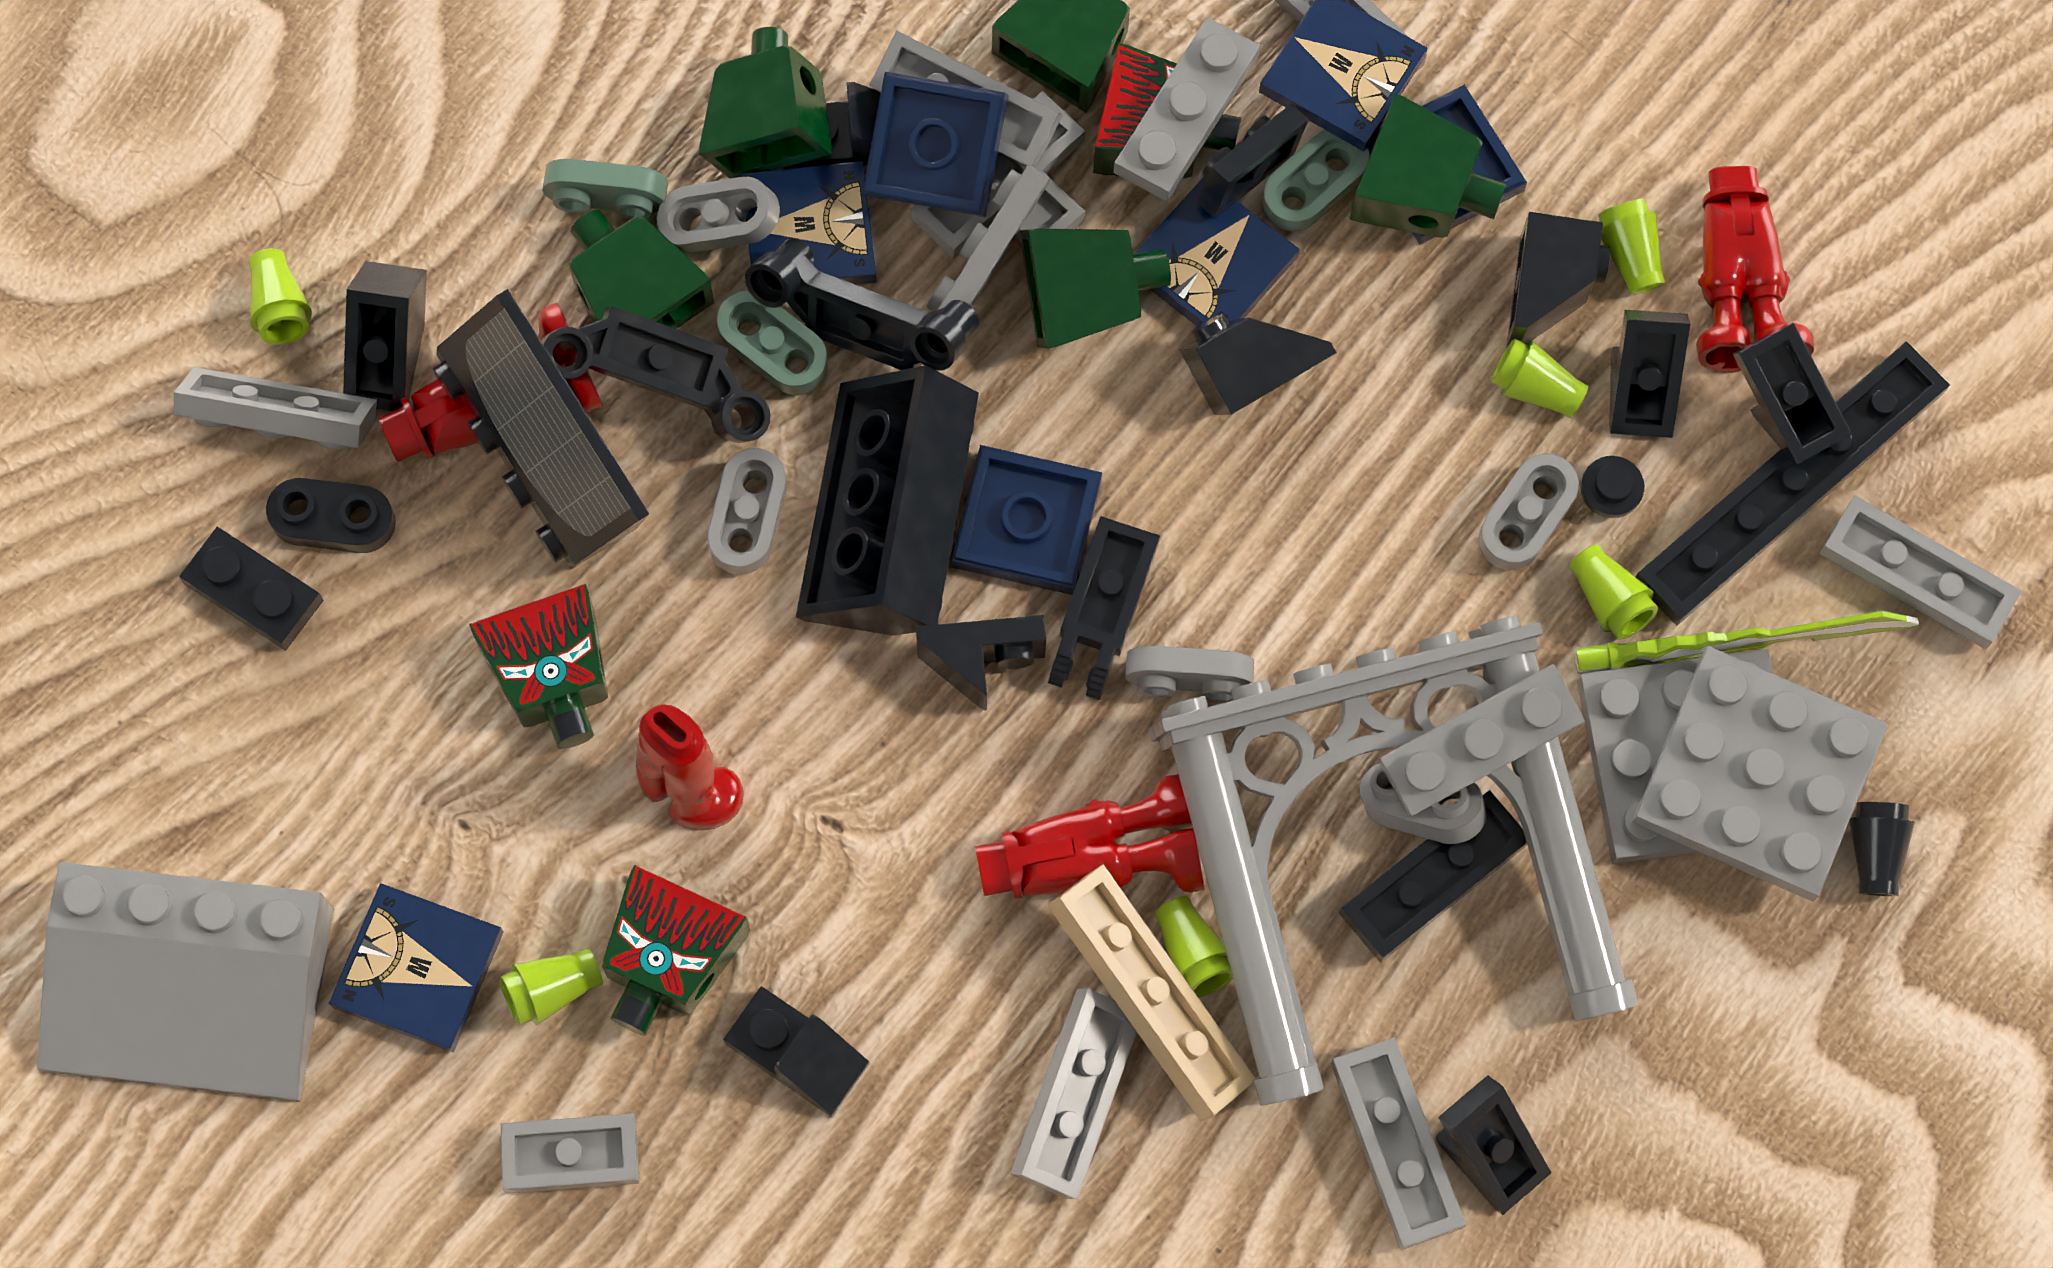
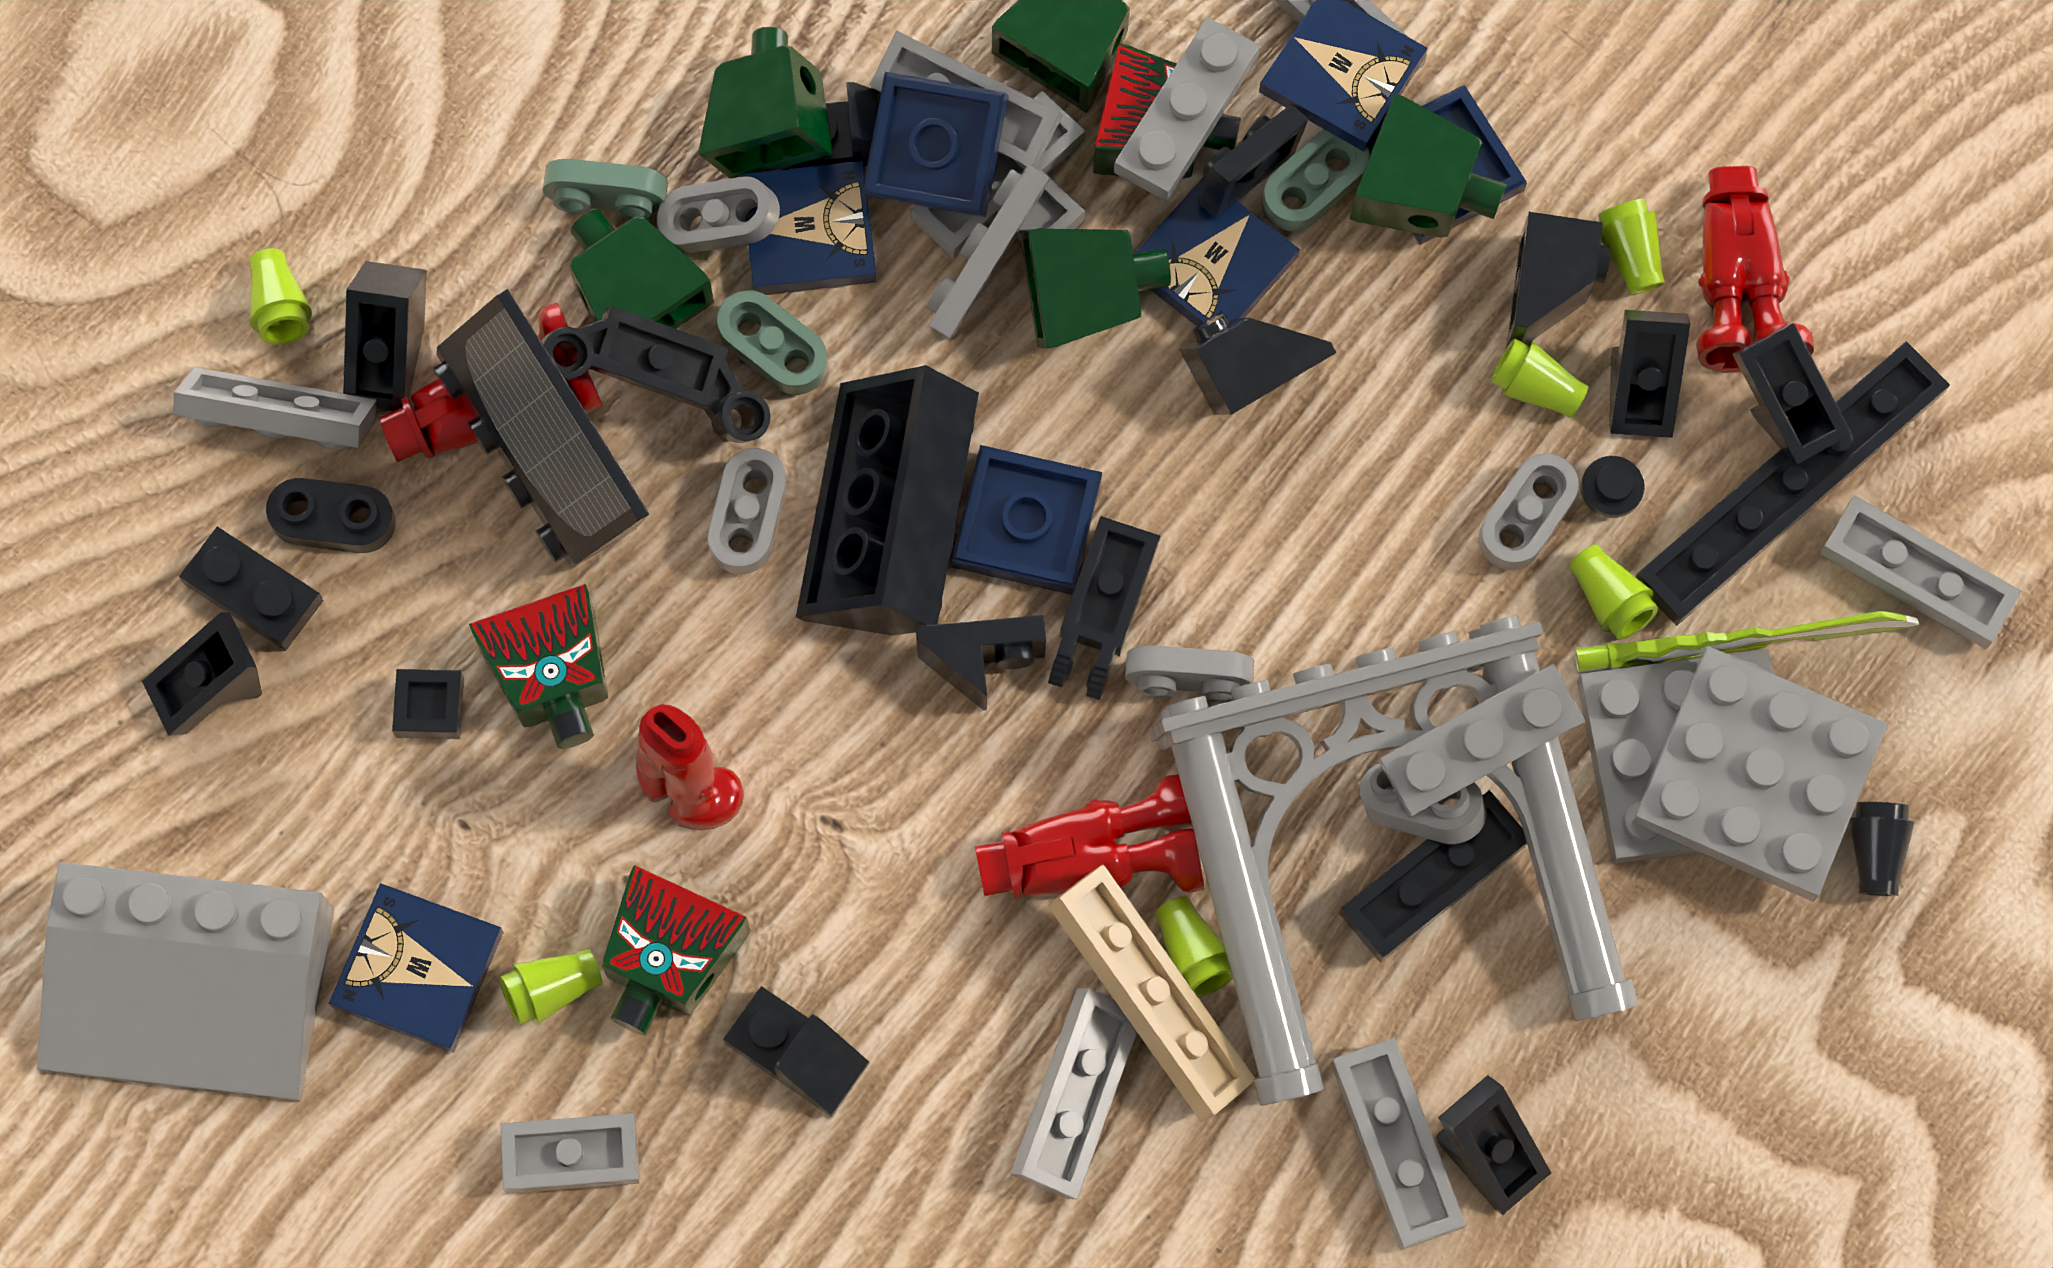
(203, 676): none -> black slope
(428, 704): none -> black plate
(857, 316): black plate -> none

